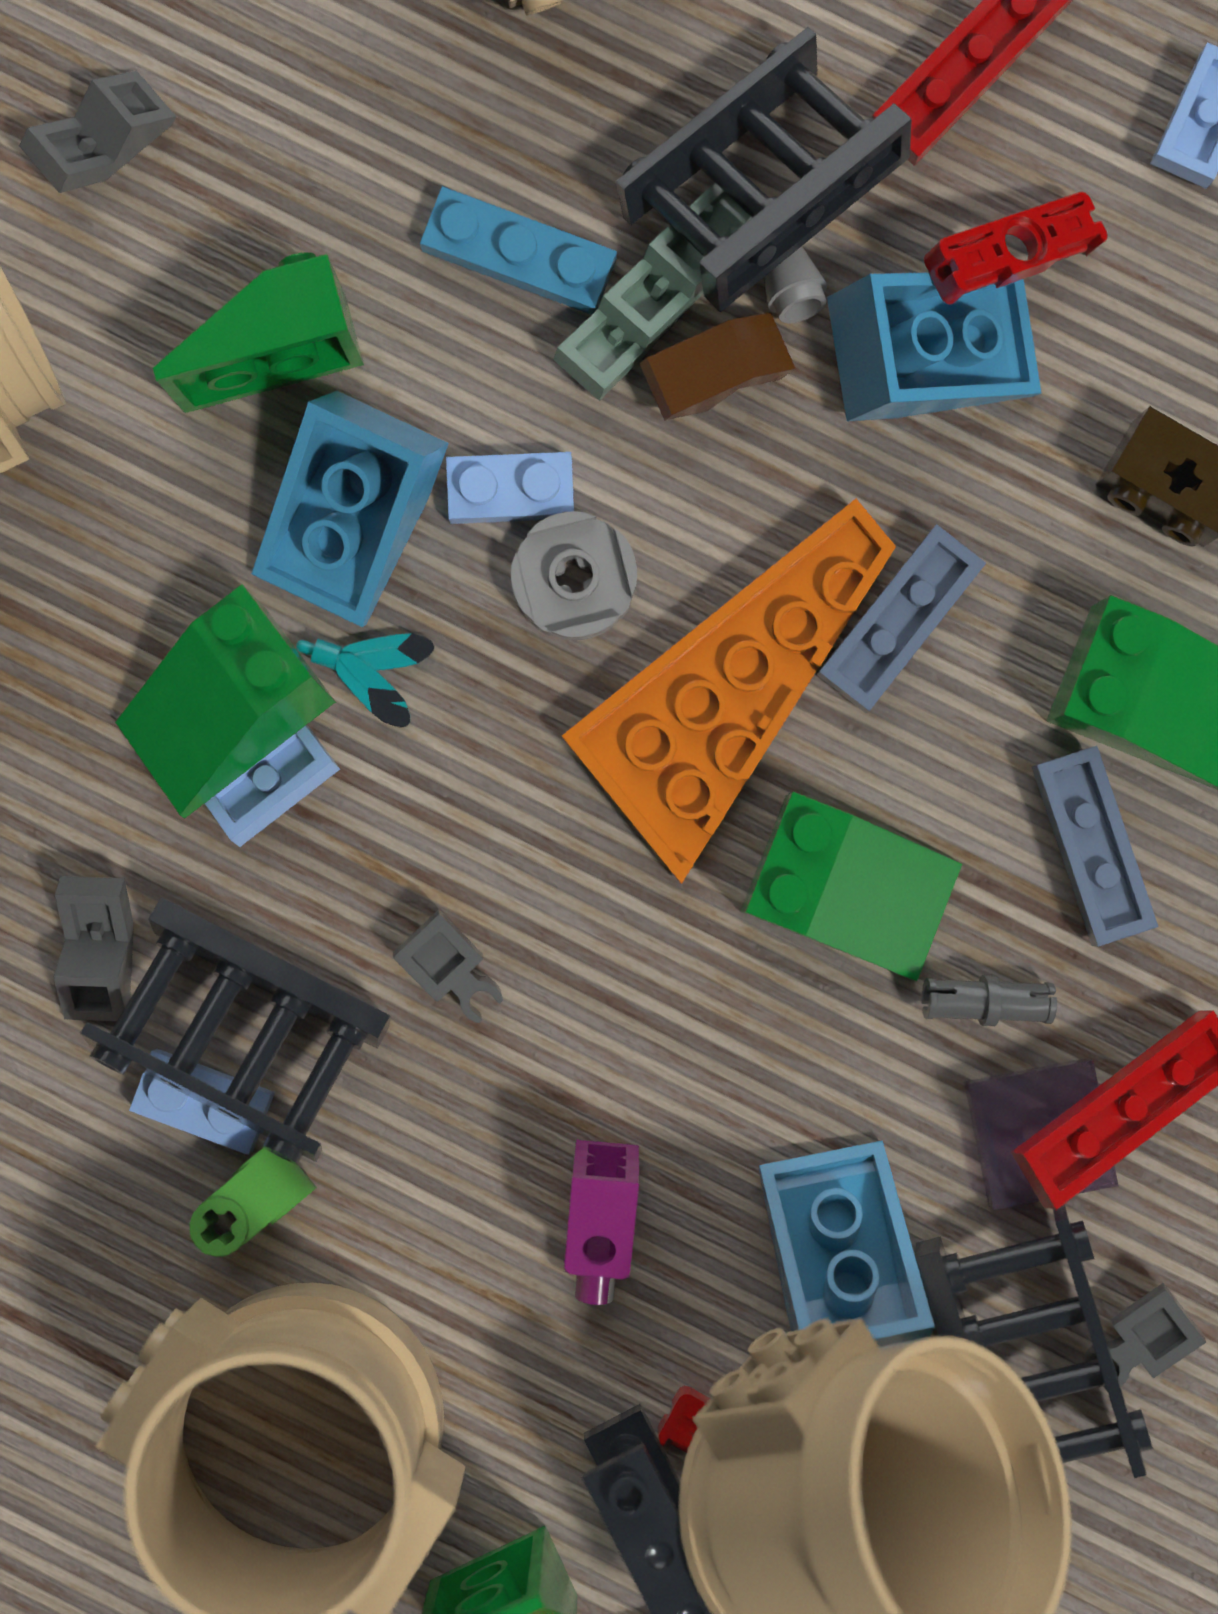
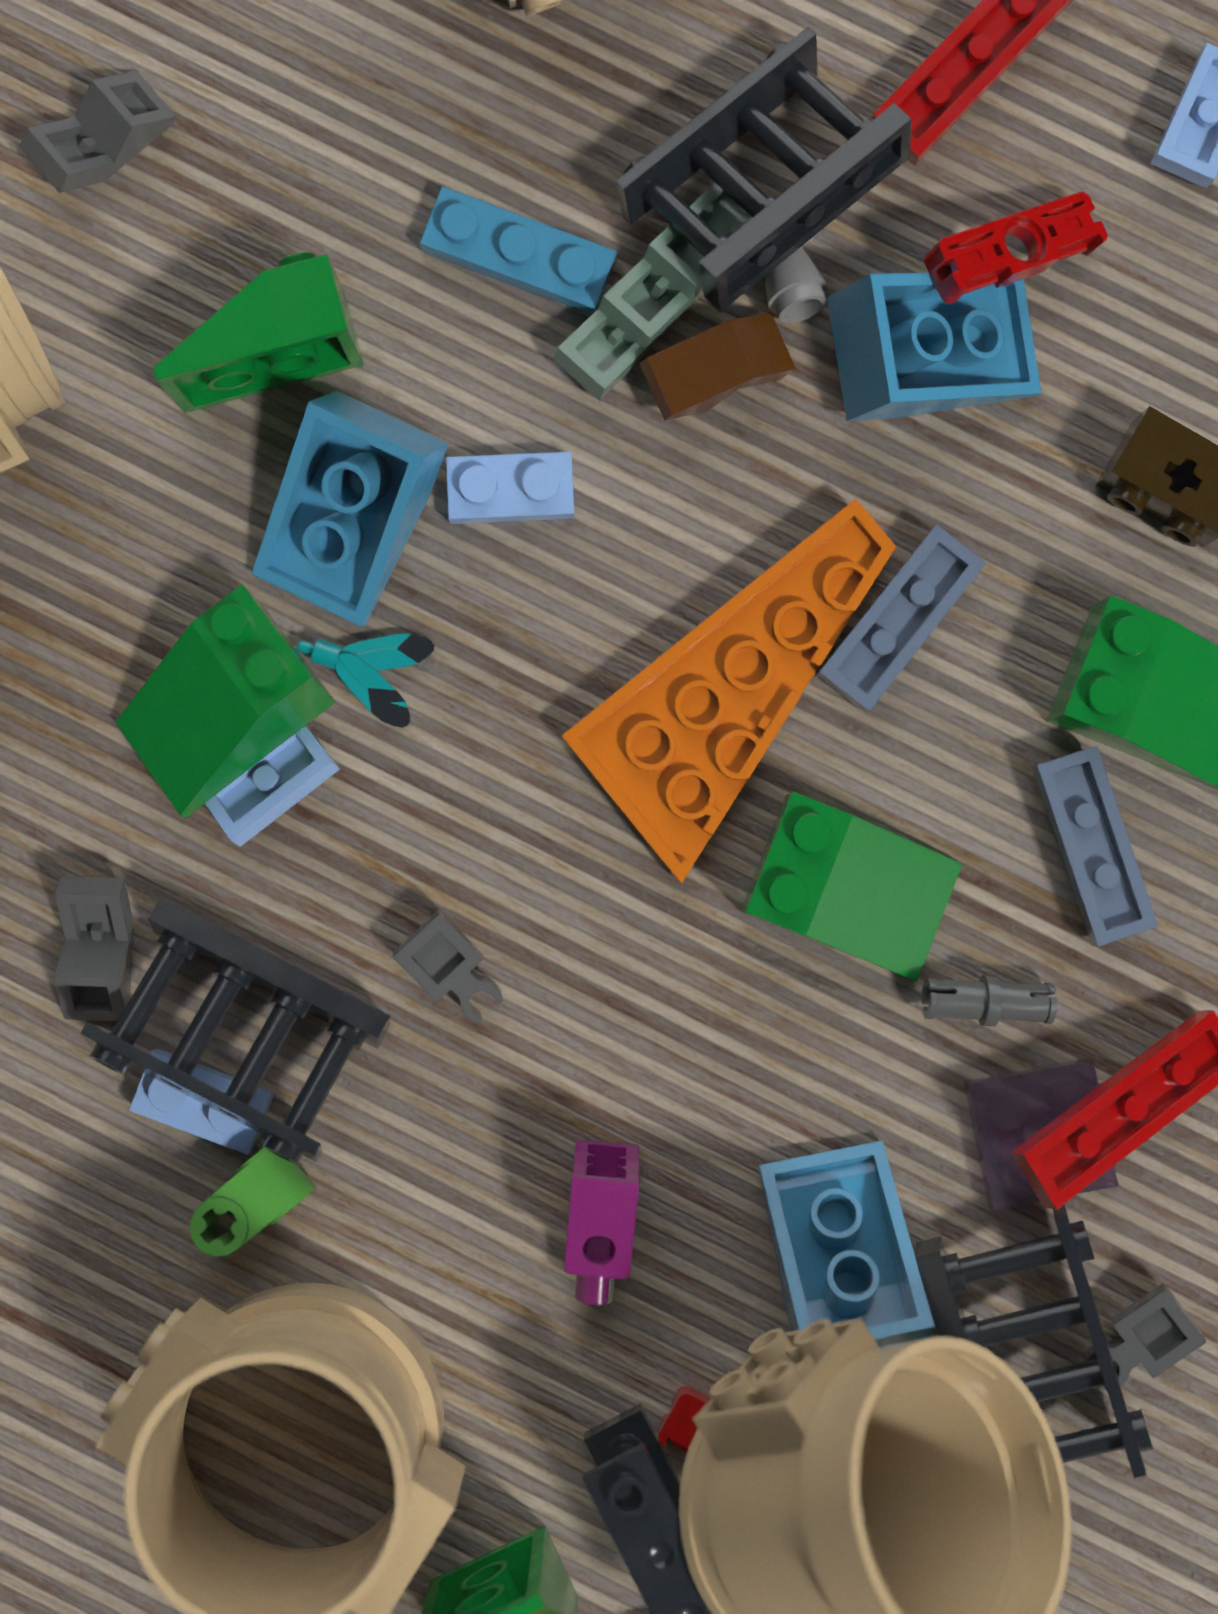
(593, 546): light grey plate -> none

